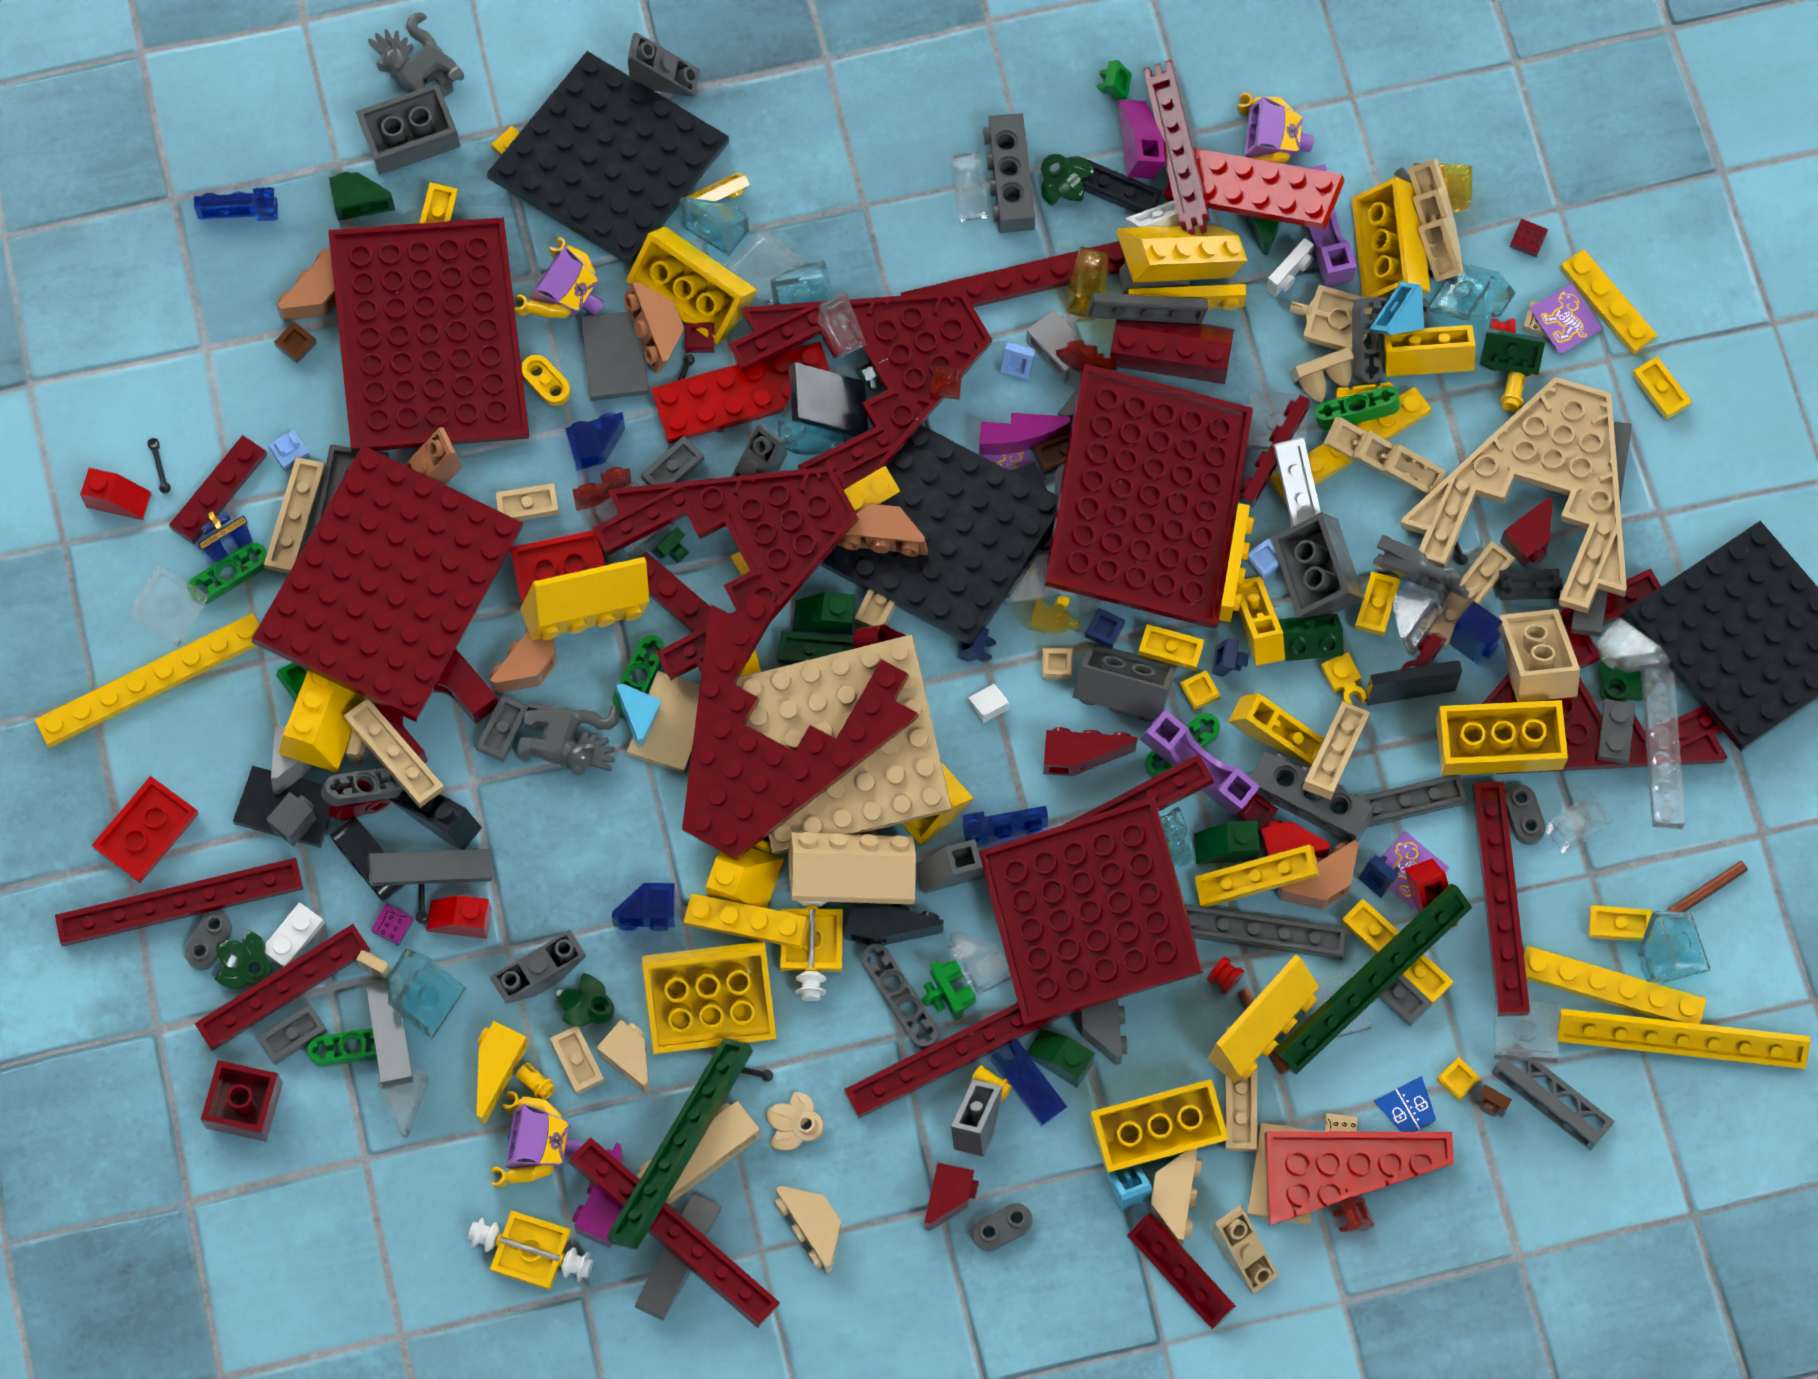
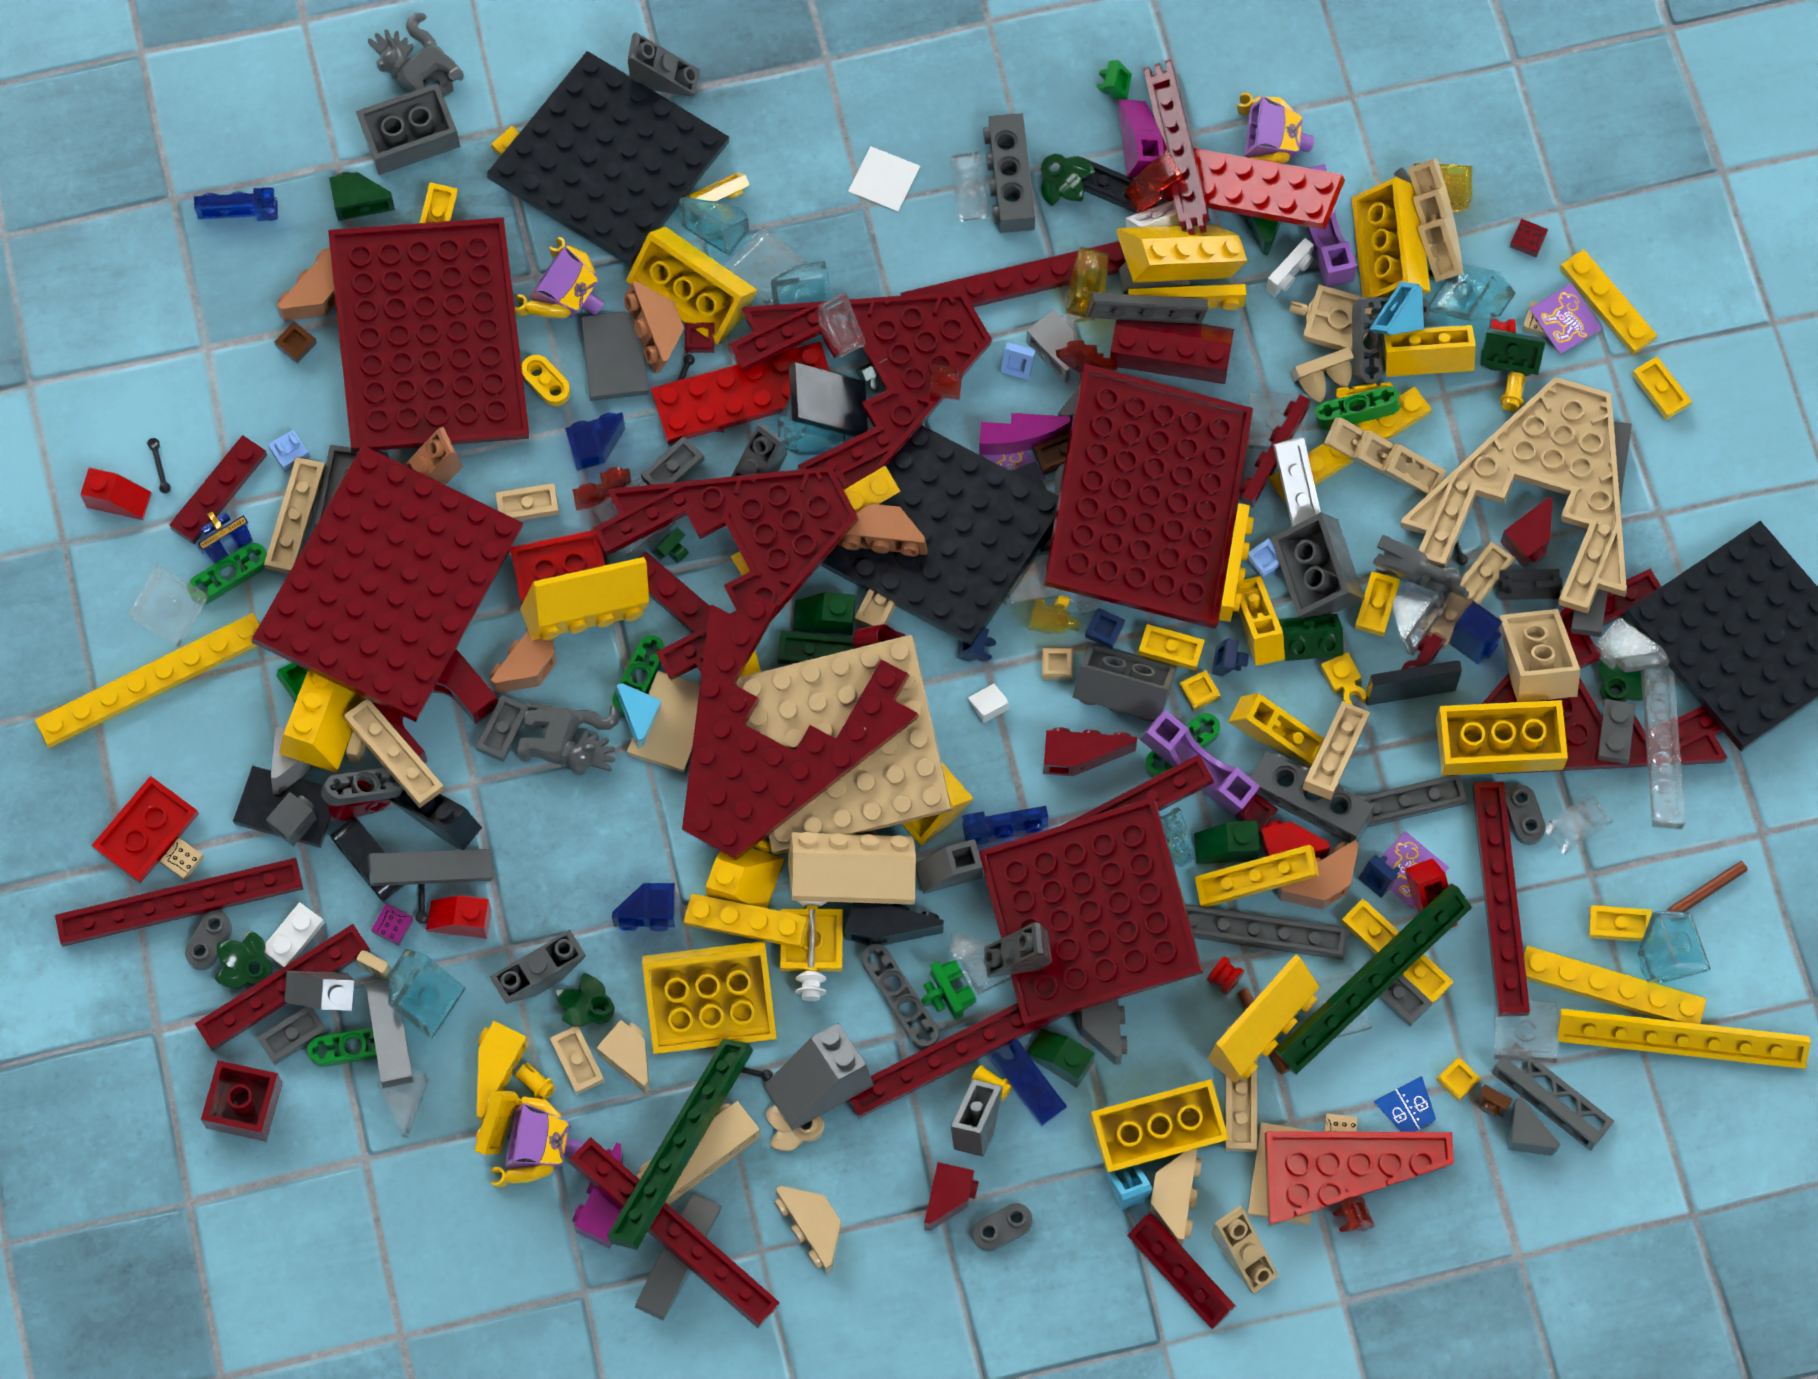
(182, 859): none -> tan tile
(319, 990): none -> dark grey slope
(496, 1122): none -> yellow plate
(530, 1250): yellow plate -> none
(818, 1077): none -> dark grey slope
(884, 178): none -> white sticker
(1019, 952): none -> dark grey slope
(1151, 180): none -> clear red slope
(1528, 1131): none -> dark grey slope

